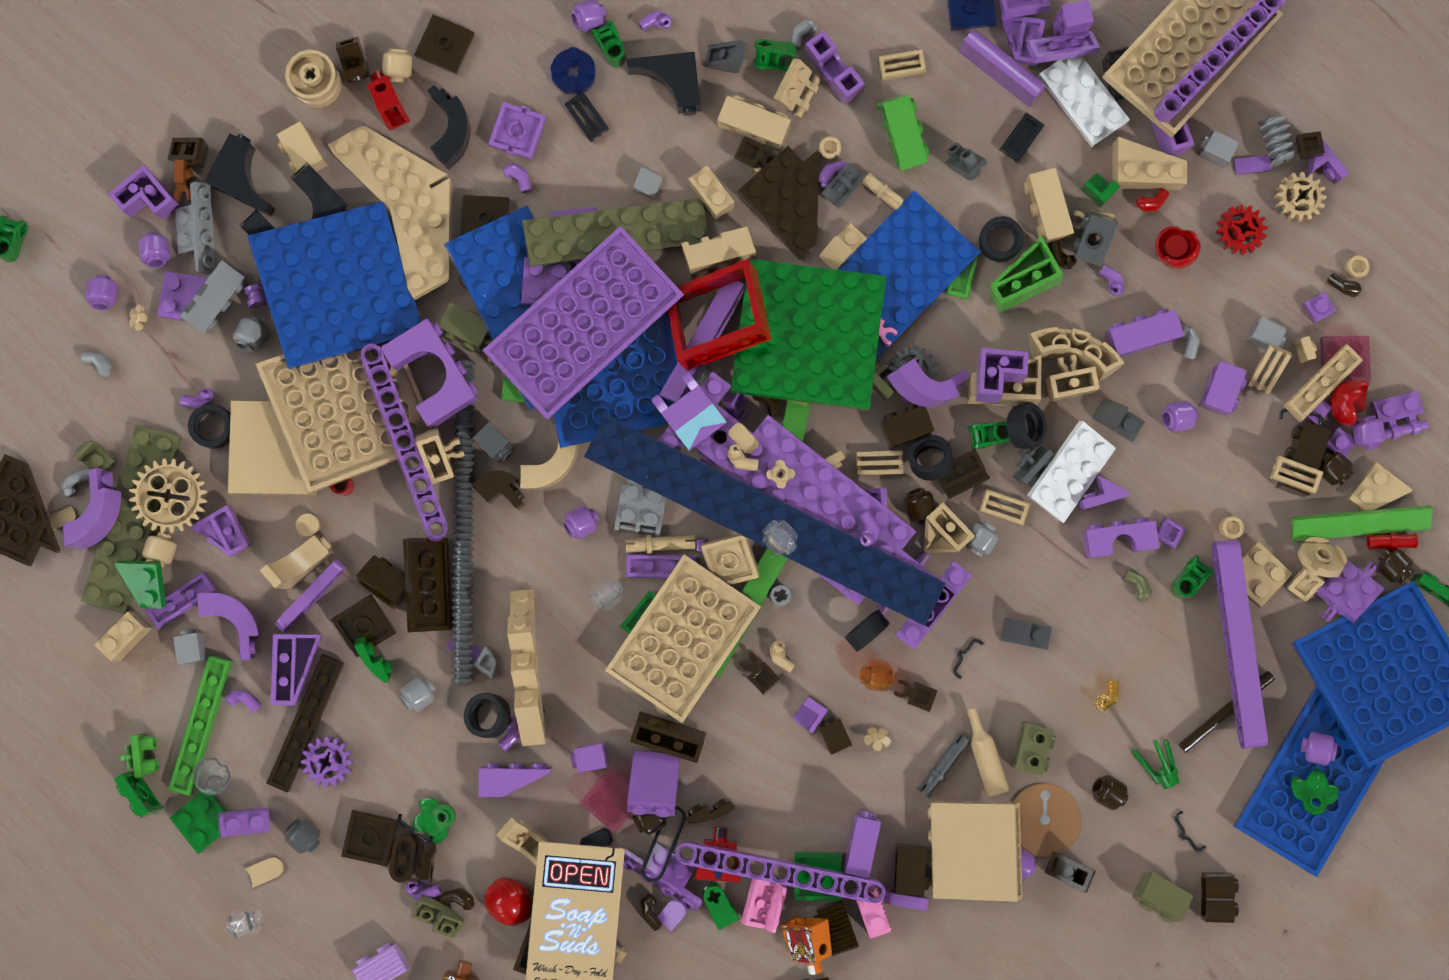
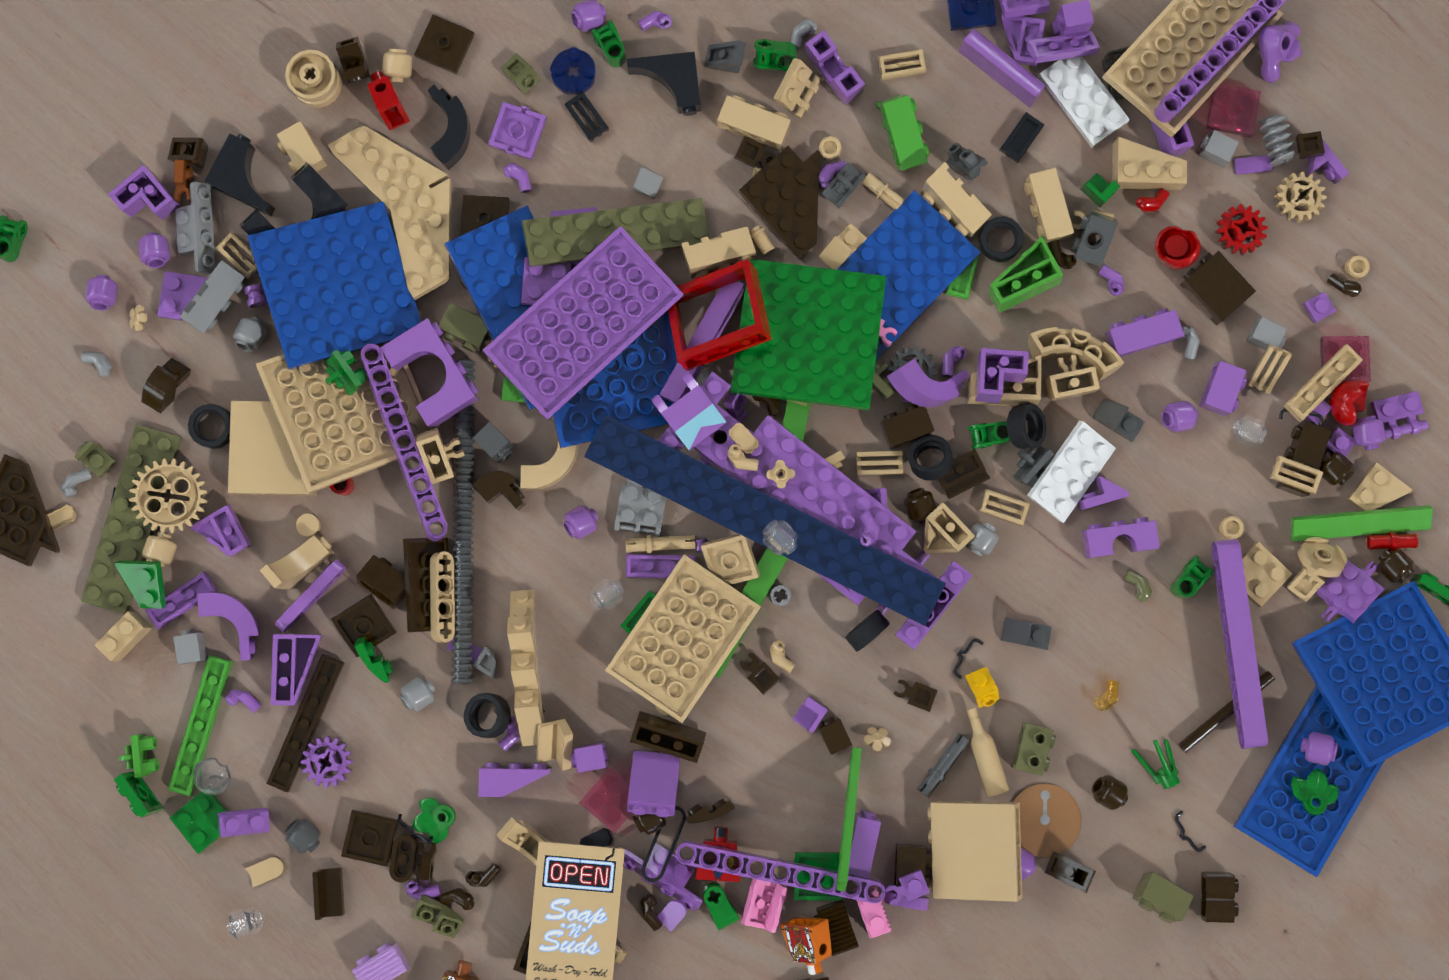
(99, 515): medium lavender arch -> none
(162, 384): none -> dark brown brick
(203, 398): medium lavender arm -> none
(253, 269): none -> tan tile
(328, 892): none -> dark brown panel
(342, 374): none -> green hips
(438, 596): none -> tan beam
(482, 879): none -> dark brown arm
(508, 901): red piece -> none
(520, 73): none -> olive bracket
(555, 742): none -> tan panel
(711, 192): tan brick -> none
(761, 240): none -> tan pin
(848, 821): none -> bright green tile
(877, 675): clear orange head -> none
(912, 886): none -> medium lavender plate
(950, 358): none -> medium lavender arm
(955, 202): none -> tan wedge
(983, 687): none -> yellow bracket
(1170, 532): medium lavender tile -> none
(1218, 286): none -> dark brown panel
(1233, 110): none -> clear pink plate
(1249, 431): none -> clear head
(1276, 45): none -> medium lavender head
(1305, 349): tan plate -> none

